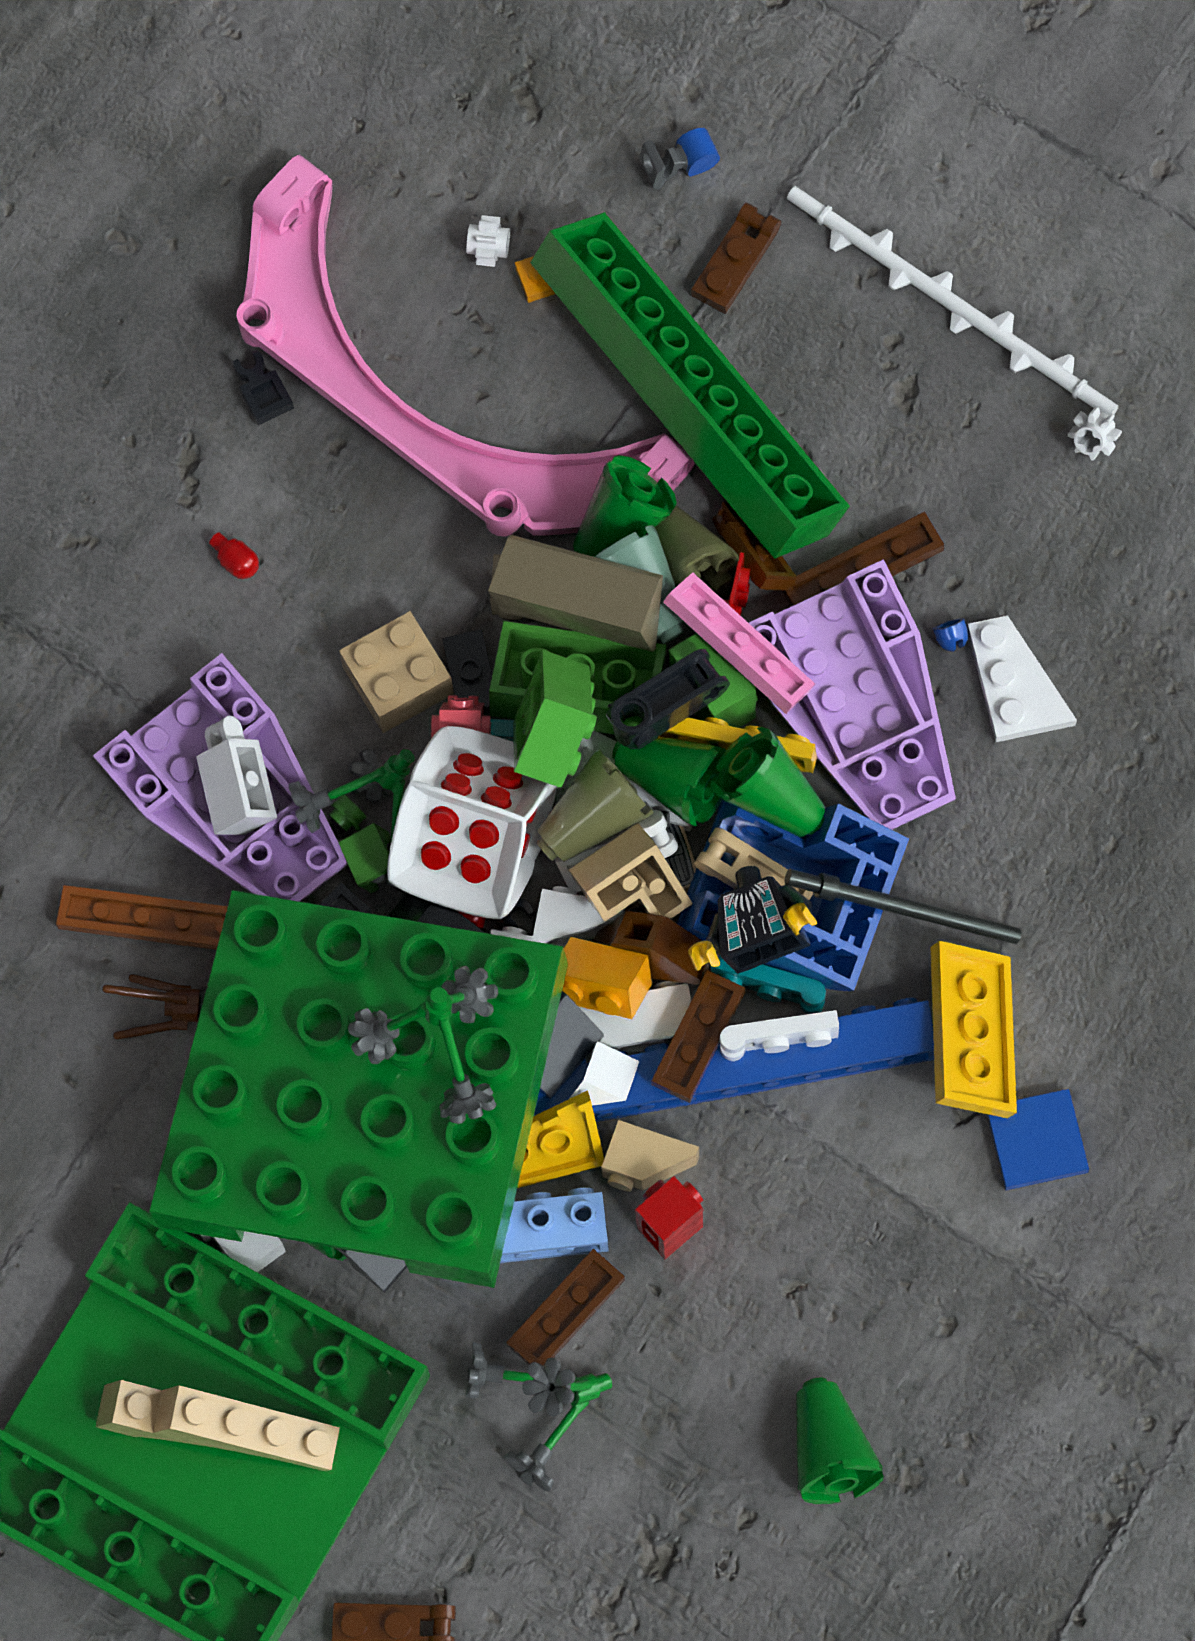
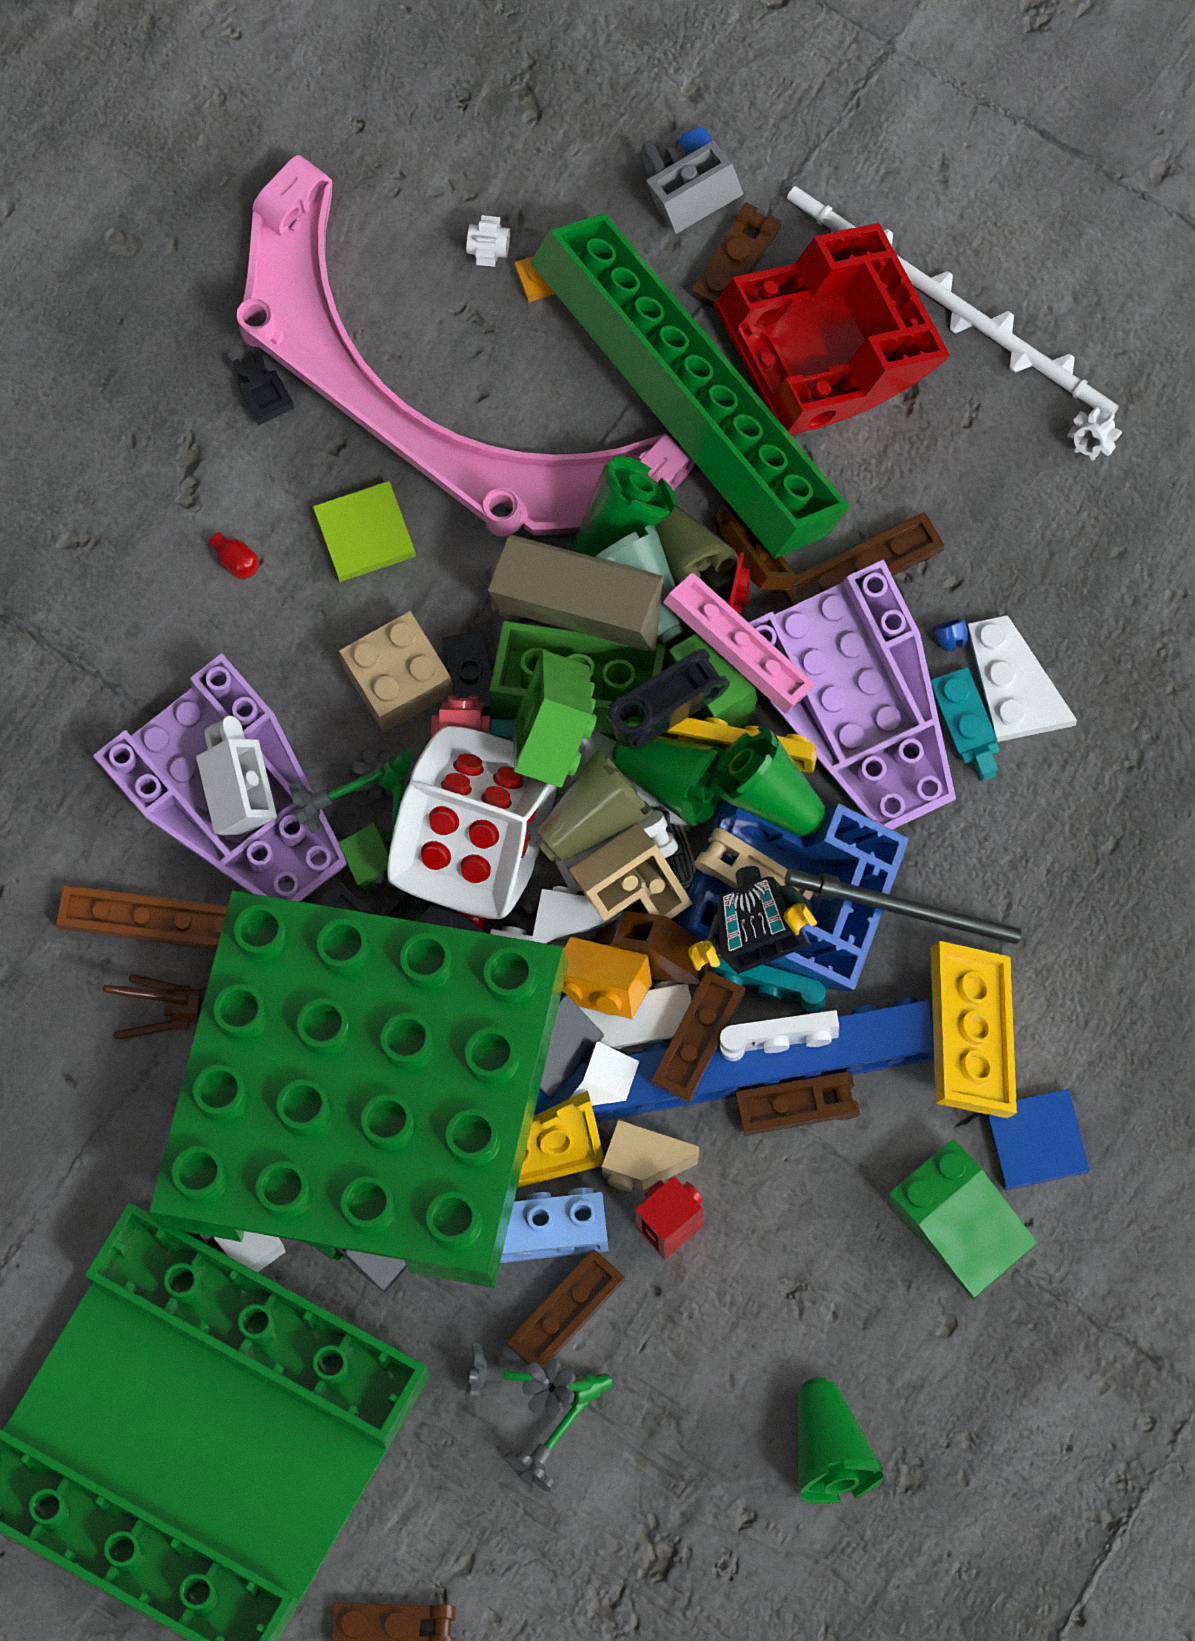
(215, 1422): tan arch -> none
(347, 814): bright green plate -> none
(364, 531): none -> lime tile
(465, 995): dark grey plant -> none
(694, 187): none -> light grey brick
(796, 1103): none -> reddish brown plate
(831, 329): none -> red slope
(961, 1218): none -> slope
(966, 721): none -> teal hinge

